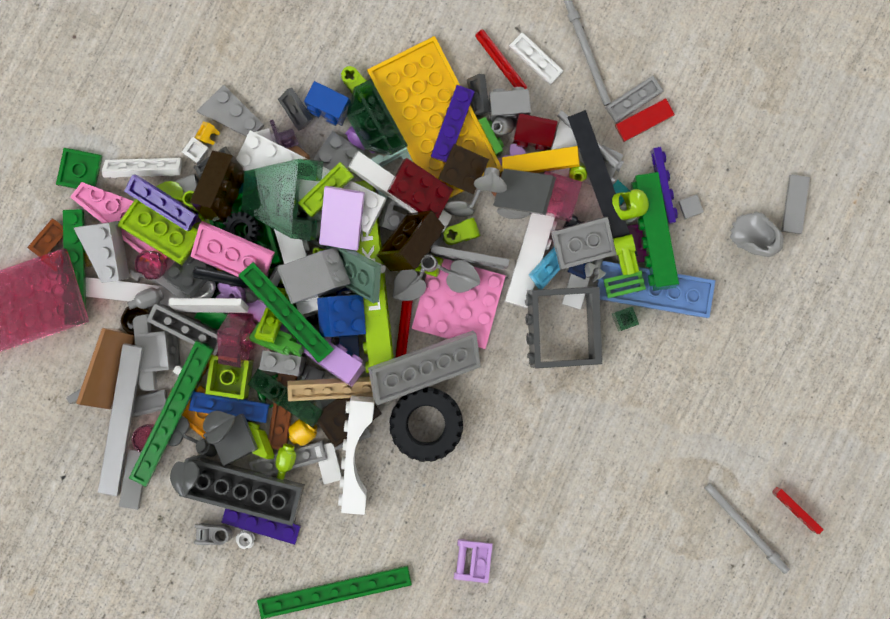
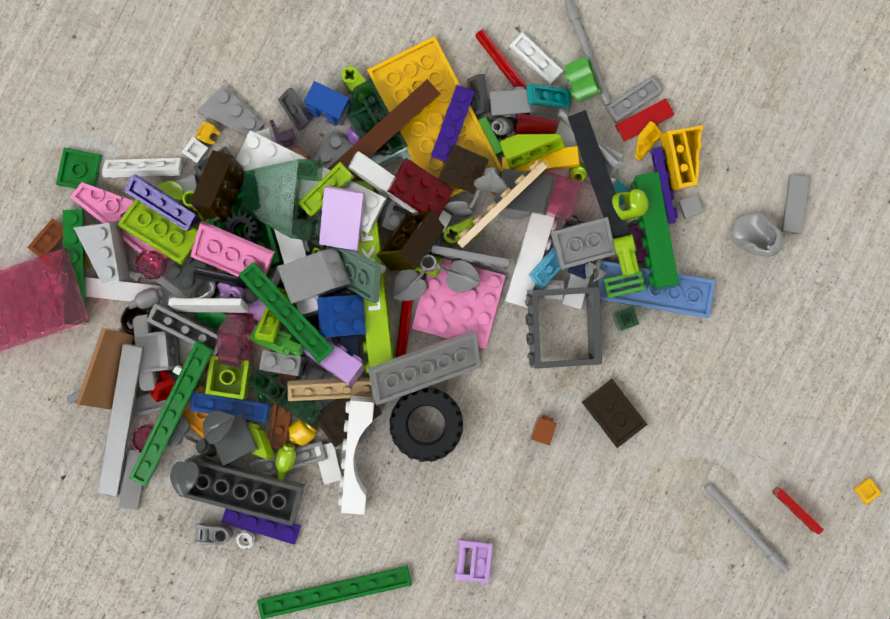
(163, 387): none -> red panel
(392, 123): none -> reddish brown tile
(507, 196): none -> tan plate
(529, 147): none -> lime slope
(543, 430): none -> dark orange brick
(548, 96): none -> teal tile
(554, 284): none -> white tile
(582, 79): none -> bright green brick
(614, 413): none -> dark brown plate
(646, 140): none -> yellow tile
(682, 156): none -> yellow wedge
(867, 491): none -> yellow tile

